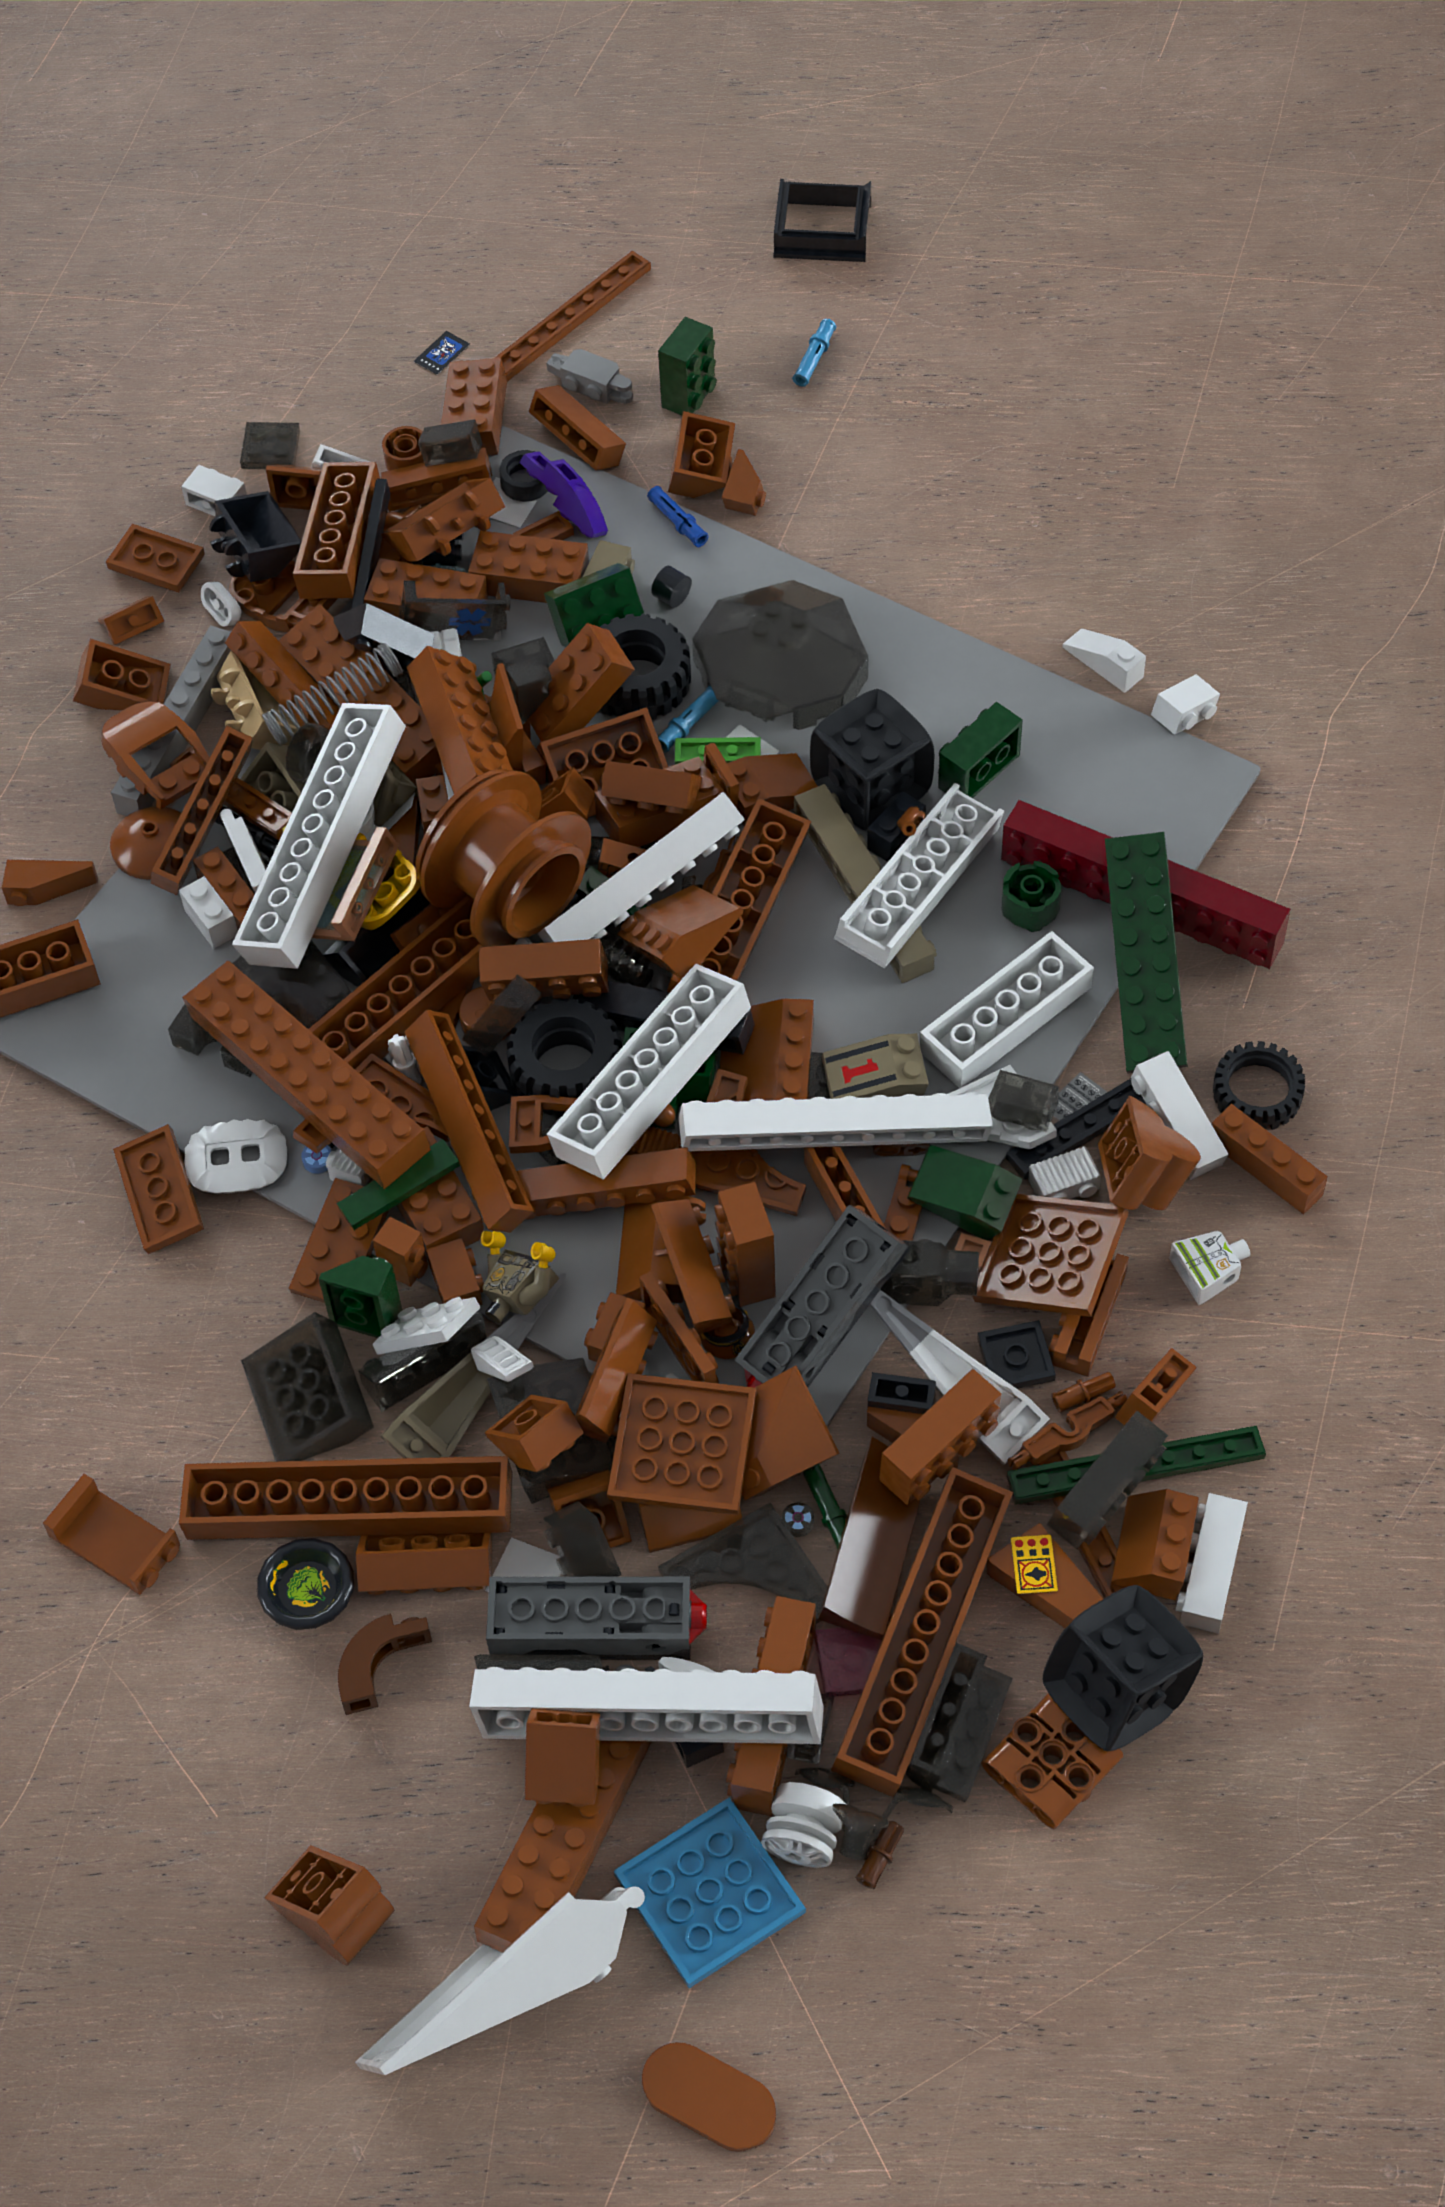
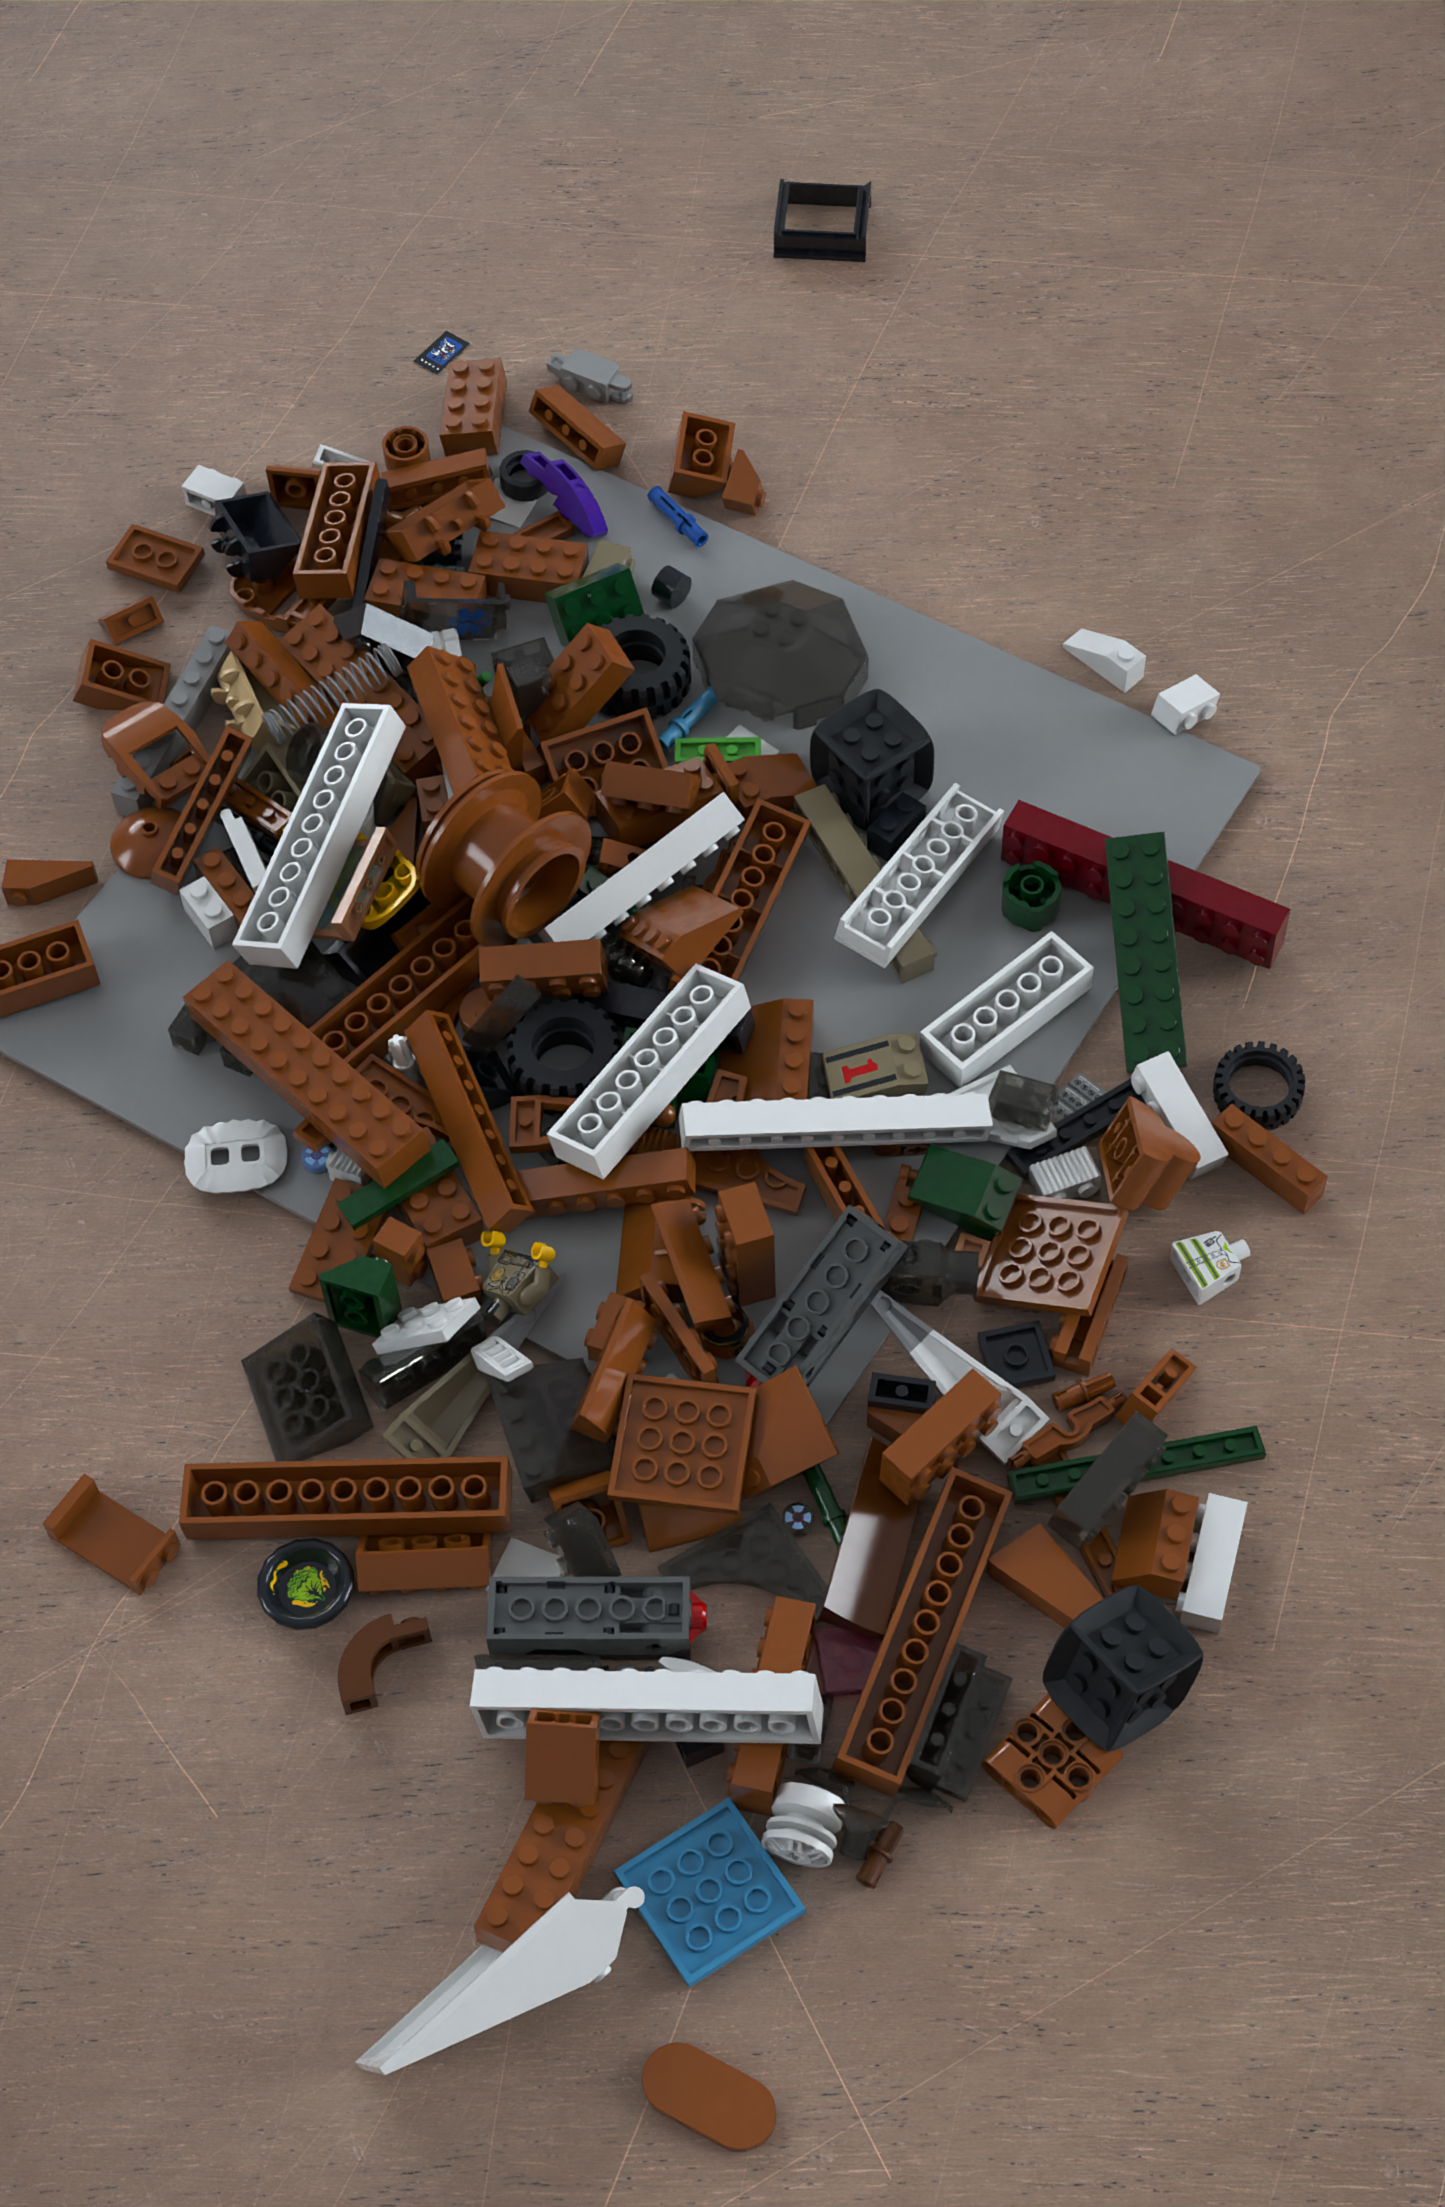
(158, 1189): dark orange plate -> none
(220, 604): white plate -> none
(269, 444): clear smoke plate -> none
(331, 1902): dark orange brick -> none
(399, 813): white sticker -> none
(450, 442): clear smoke brick -> none
(535, 1432): dark orange slope -> none
(573, 313): dark orange tile -> none
(687, 367): dark green brick -> none
(818, 345): dark azure pin -> none
(909, 820): dark orange arm -> none
(980, 751): dark green brick -> none
(1034, 1564): yellow sticker -> none

